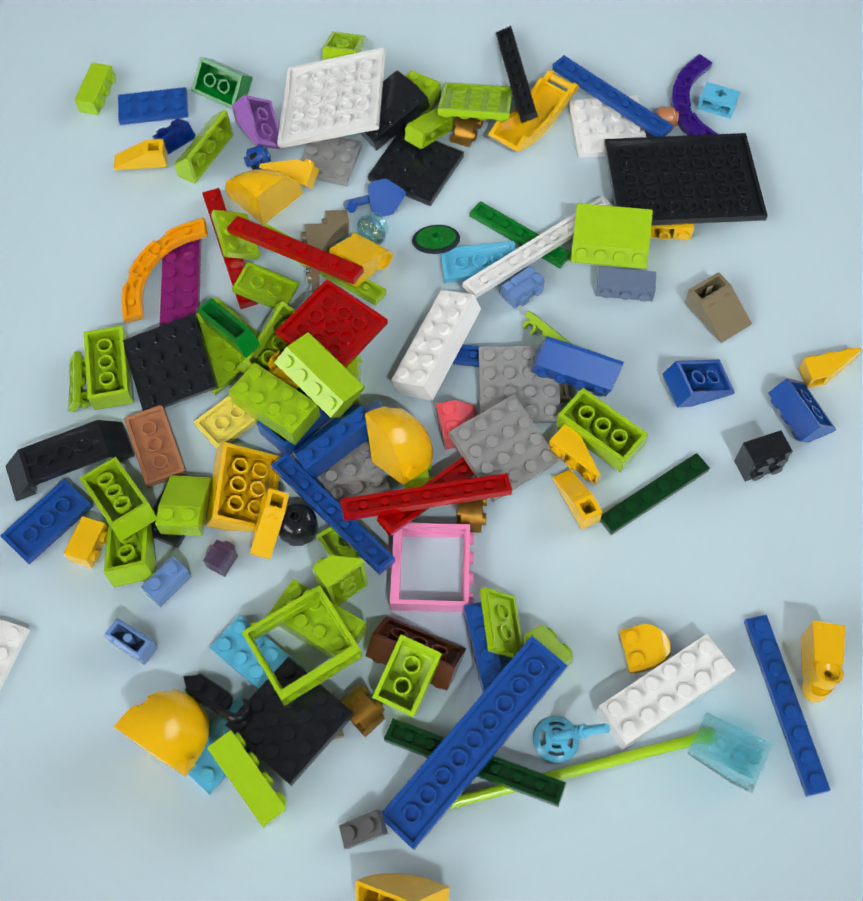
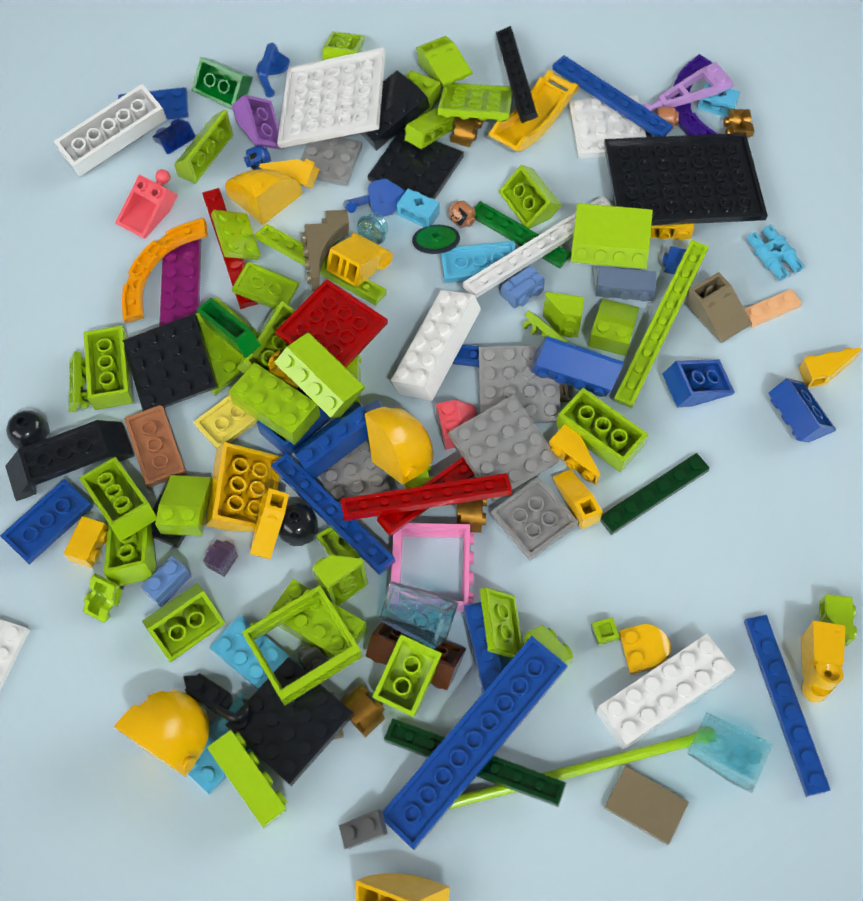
(26, 428): none -> black cylinder
(95, 88): lime brick -> none
(102, 598): none -> lime cylinder
(110, 130): none -> white brick
(130, 641): medium blue brick -> none
(142, 156): yellow slope -> none
(144, 209): none -> coral slope
(183, 622): none -> lime slope
(272, 63): none -> blue piece
(296, 250): red plate -> none
(311, 657): none -> dark grey plate
(418, 208): none -> medium azure brick
(418, 613): none -> clear light blue slope
(443, 61): none -> lime slope
(462, 214): none -> nougat head
(529, 197): none -> lime slope
(534, 518): none -> light grey plate
(560, 738): medium azure dish -> none
(563, 313): none -> lime slope
(605, 631): none -> lime plate
(613, 327): none -> lime slope
(646, 805): none -> dark tan tile
(661, 324): none -> lime plate
(672, 259): none -> blue brick
(712, 74): none -> lavender plate
(739, 122): none -> pearl gold cylinder
(763, 456): black brick -> none
(773, 307): none -> light nougat plate
(775, 252): none -> medium azure pin
(839, 611): none -> lime slope

